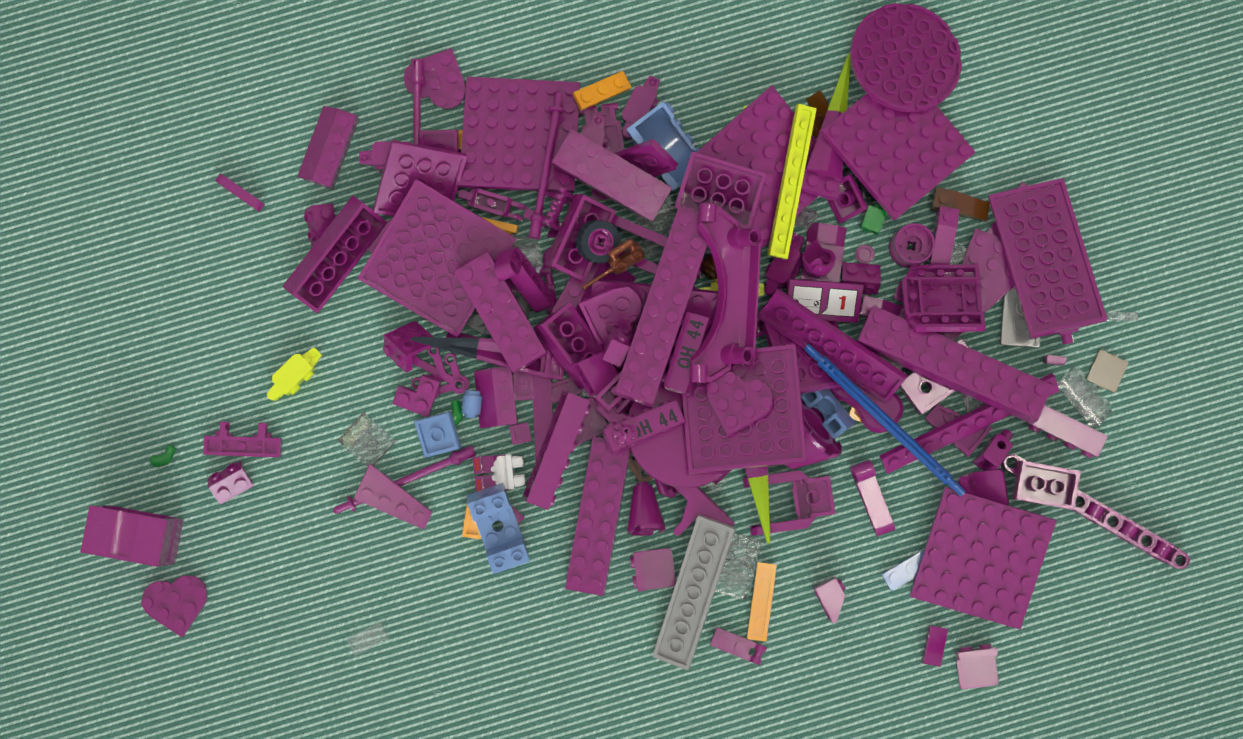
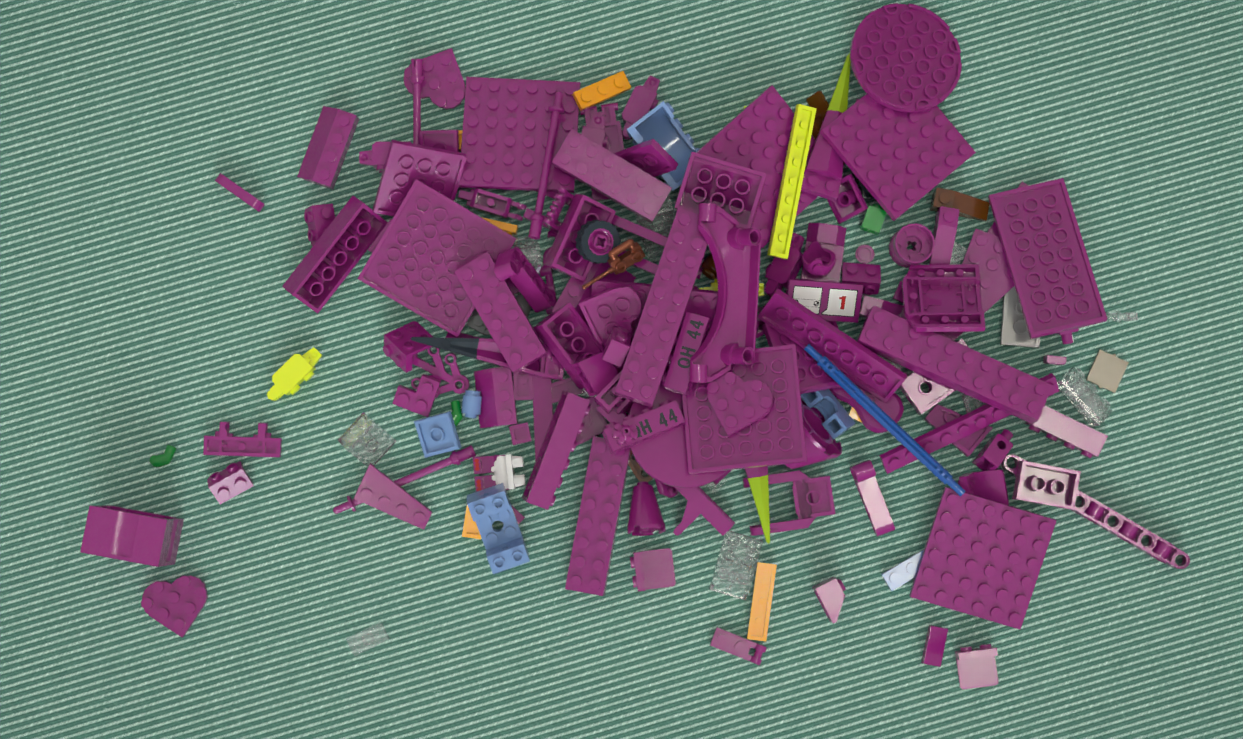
(694, 591): light grey plate -> none
(806, 218): clear tile -> none

